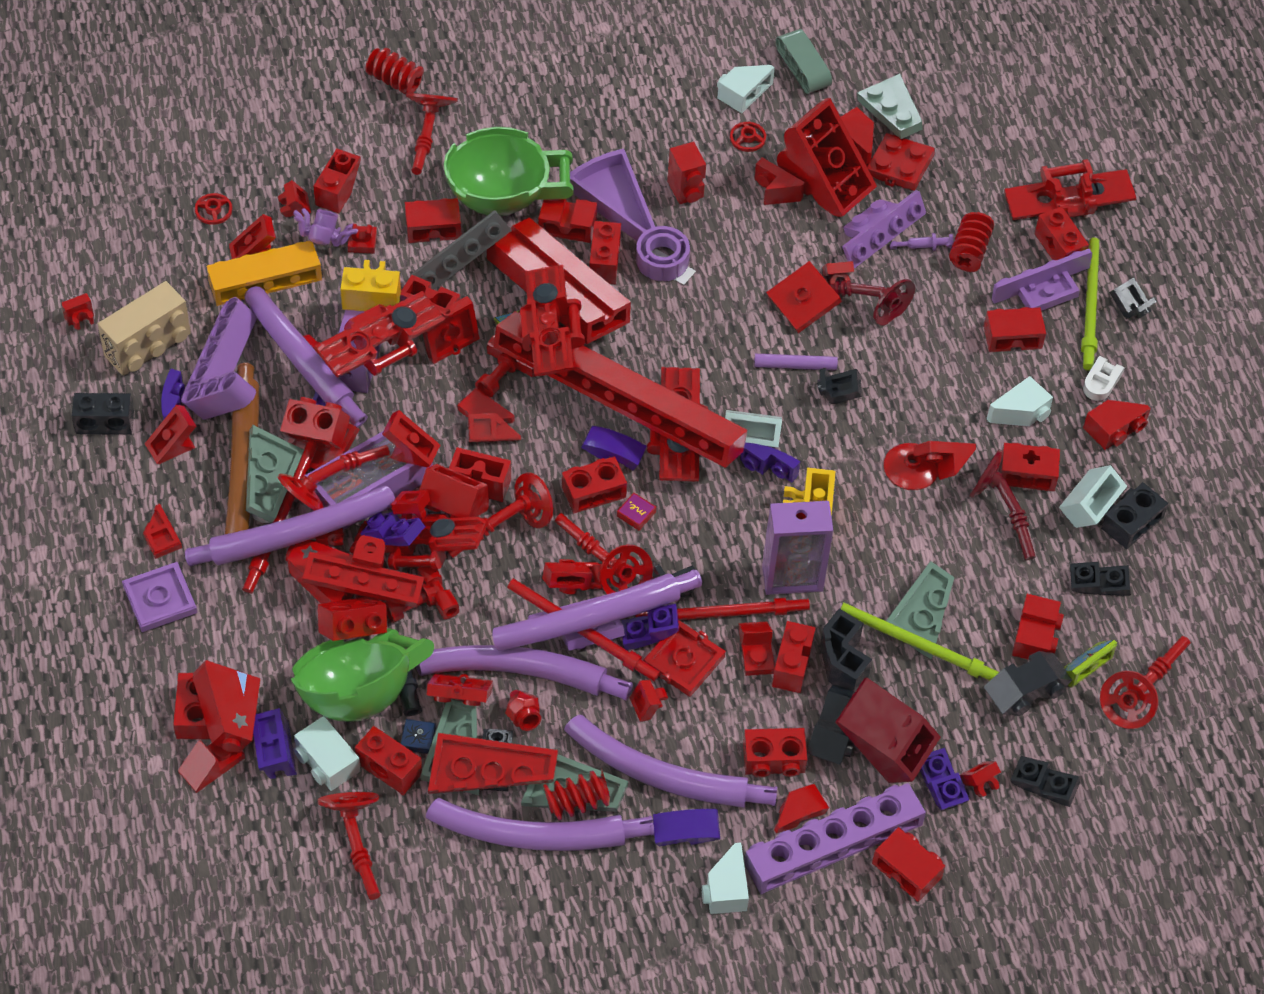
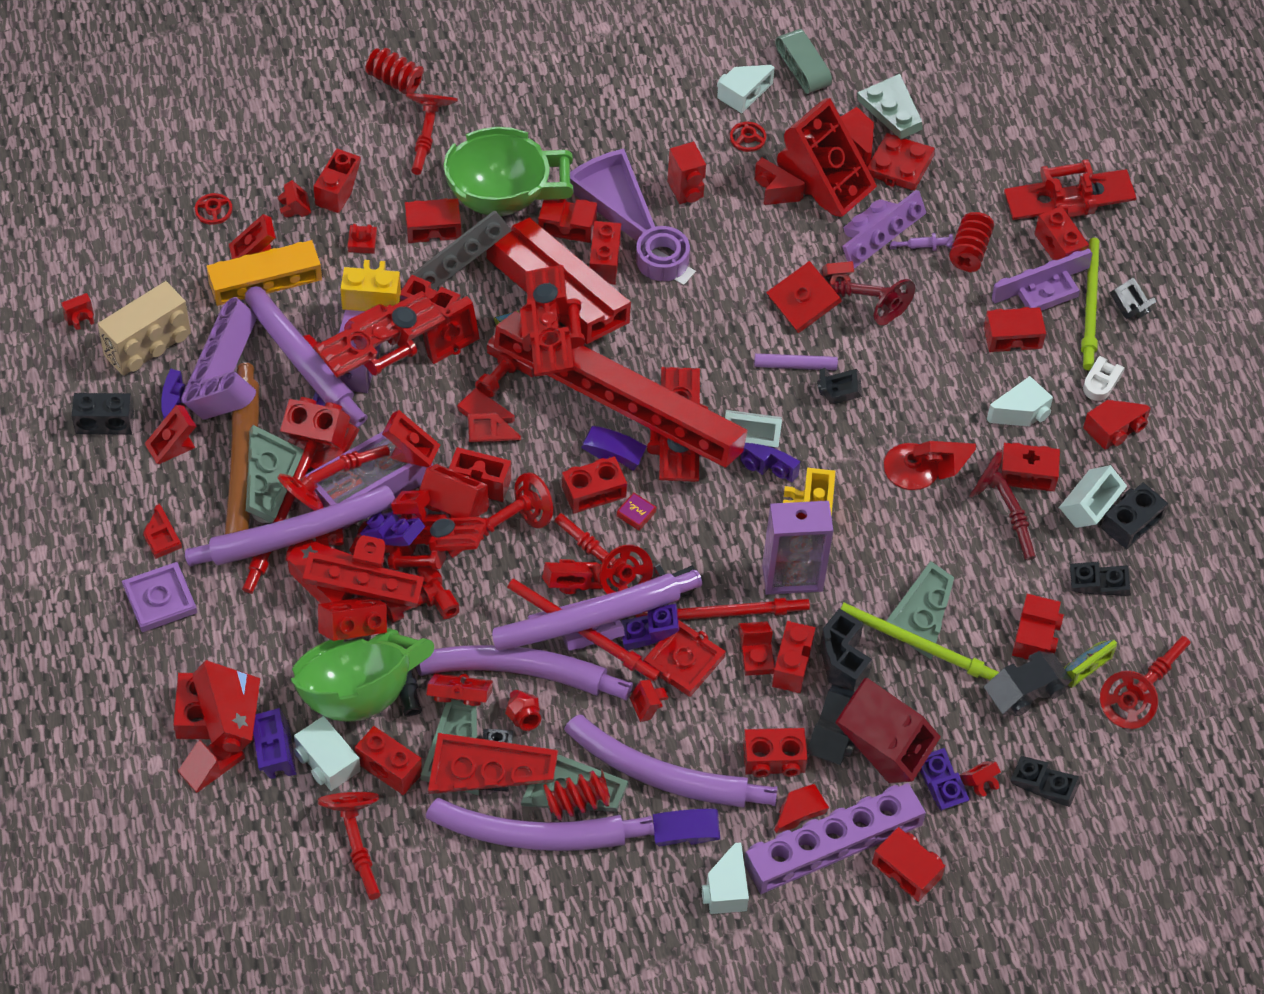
(323, 228): medium lavender animal -> none
(418, 735): dark blue tile -> none

